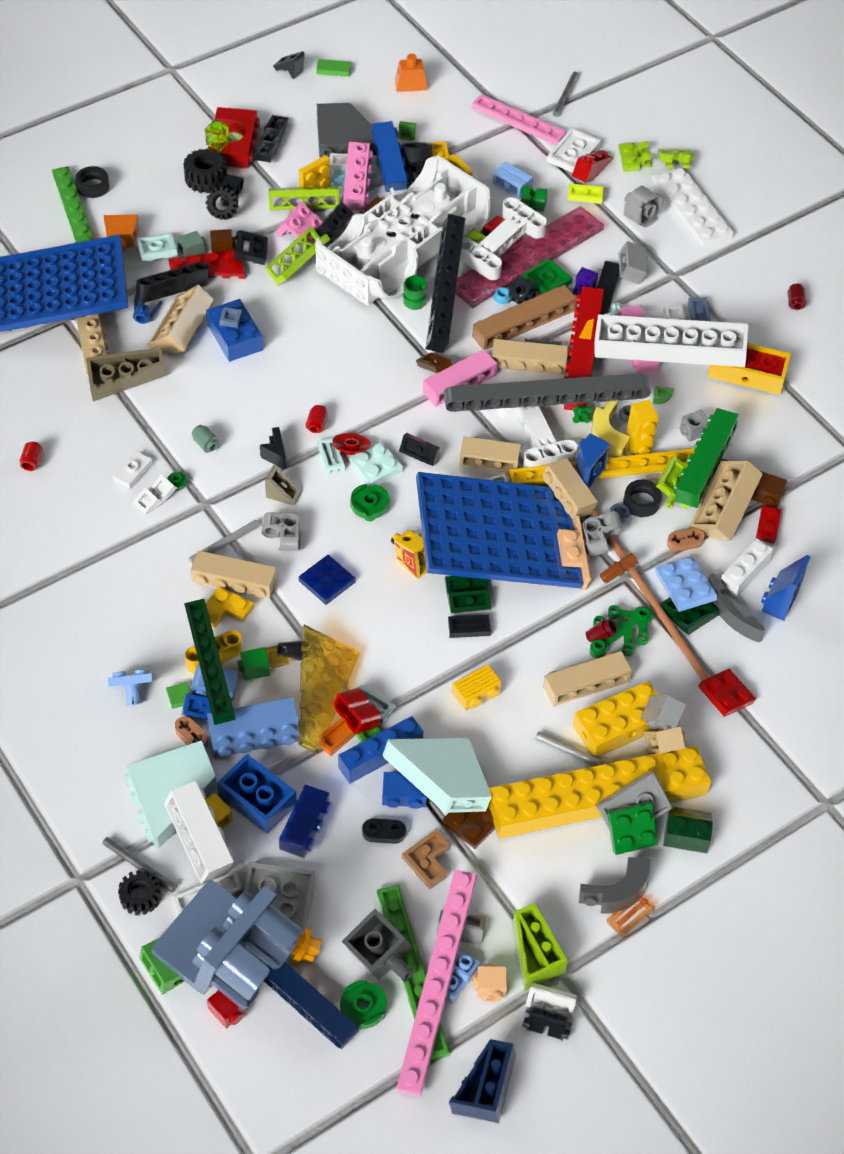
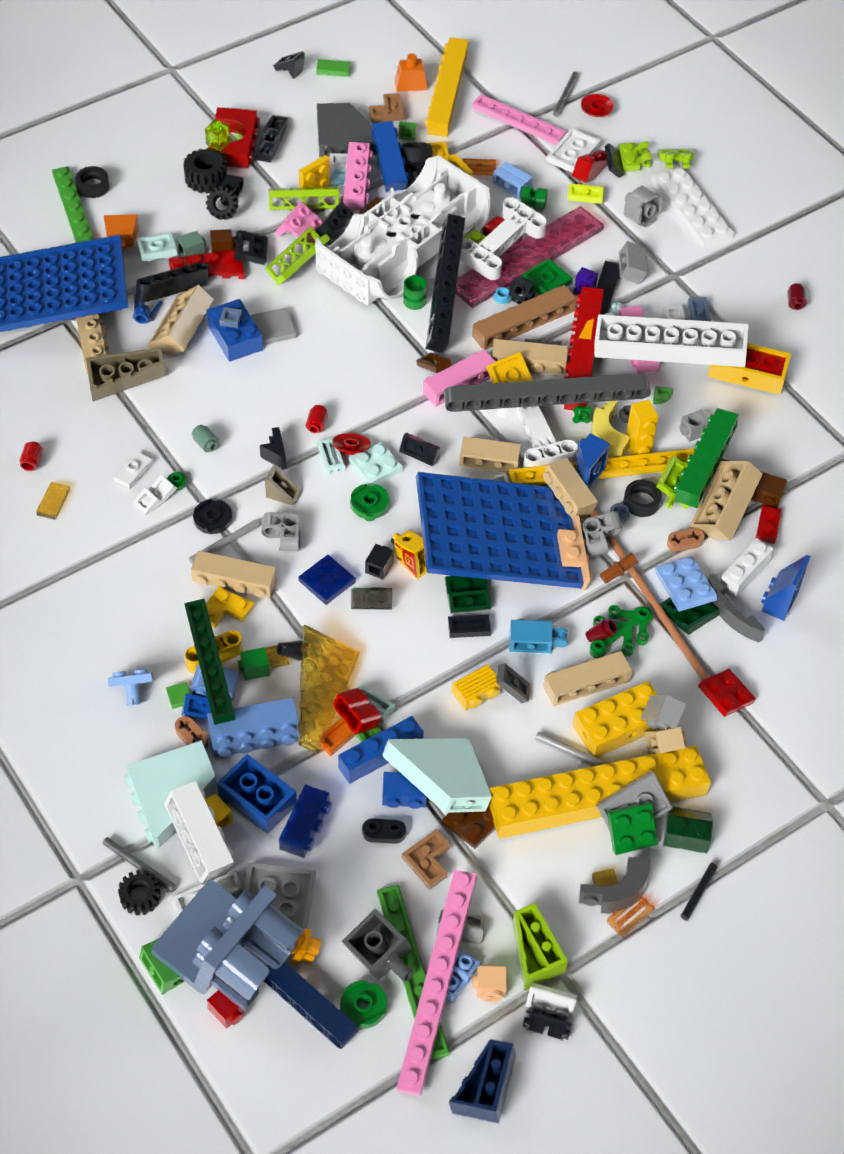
(53, 500): none -> clear yellow tile
(212, 516): none -> black tile
(274, 325): none -> light grey tile
(371, 598): none -> clear smoke plate
(379, 561): none -> black brick
(390, 111): none -> medium nougat plate
(447, 87): none -> yellow brick
(481, 166): none -> clear orange tile
(509, 370): none -> yellow plate
(513, 683): none -> dark grey plate
(535, 636): none -> dark azure brick
(597, 105): none -> red dish
(605, 878): none -> clear yellow tile
(614, 160): none -> black tile
(700, 889): none -> black bar

